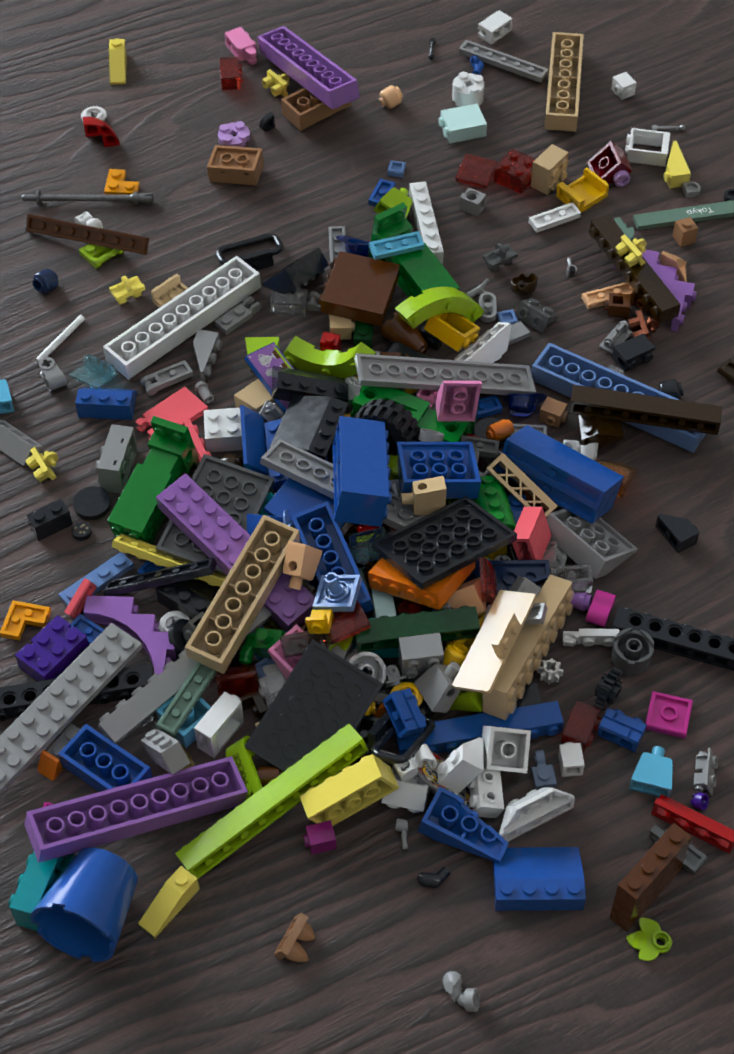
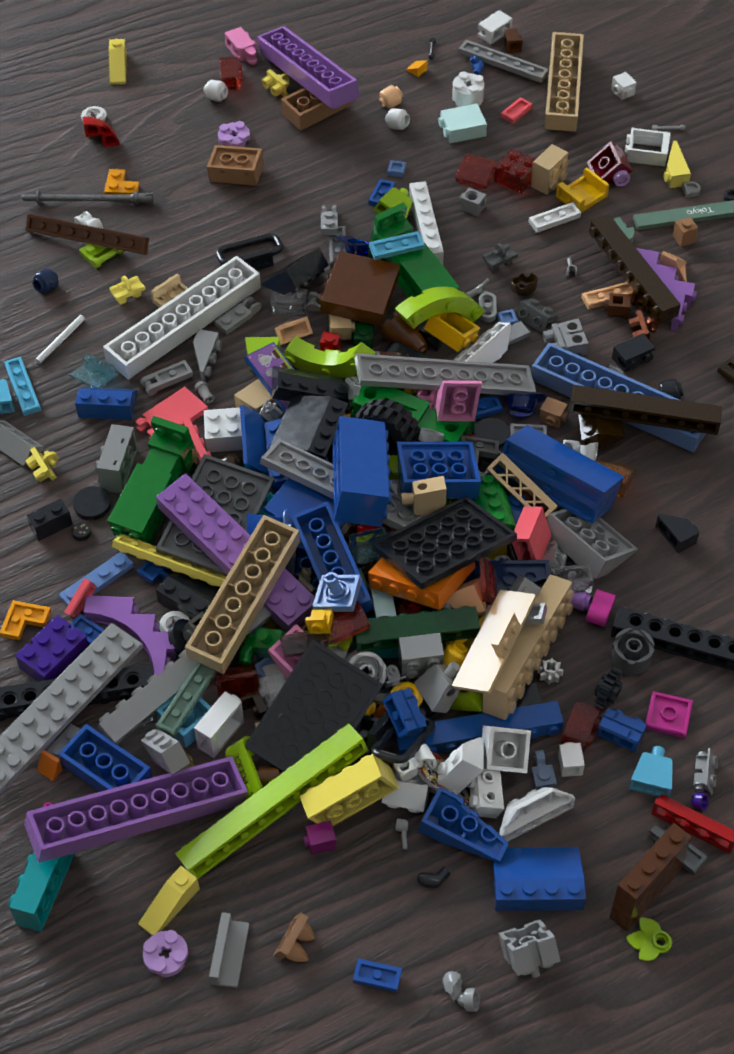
(22, 386): none -> medium azure tile
(51, 374): light grey piece -> none
(87, 905): blue cone -> none
(156, 944): none -> lavender plate
(160, 577): black tile -> none
(216, 90): none -> white head
(228, 952): none -> light grey panel
(267, 122): black tile -> none
(288, 330): none -> light nougat slope
(300, 563): light nougat torso -> none
(329, 221): none -> light grey hinge
(377, 975): none -> blue plate
(397, 119): none -> white head
(418, 67): none -> light orange slope
(500, 430): orange brick -> none
(512, 41): none -> reddish brown brick
(516, 110): none -> coral tile
(529, 948): none -> light grey brick
(568, 336): none -> light grey hips
(590, 637): white hinge -> none
(616, 336): light grey hinge -> none
(634, 249): light yellow hips -> none

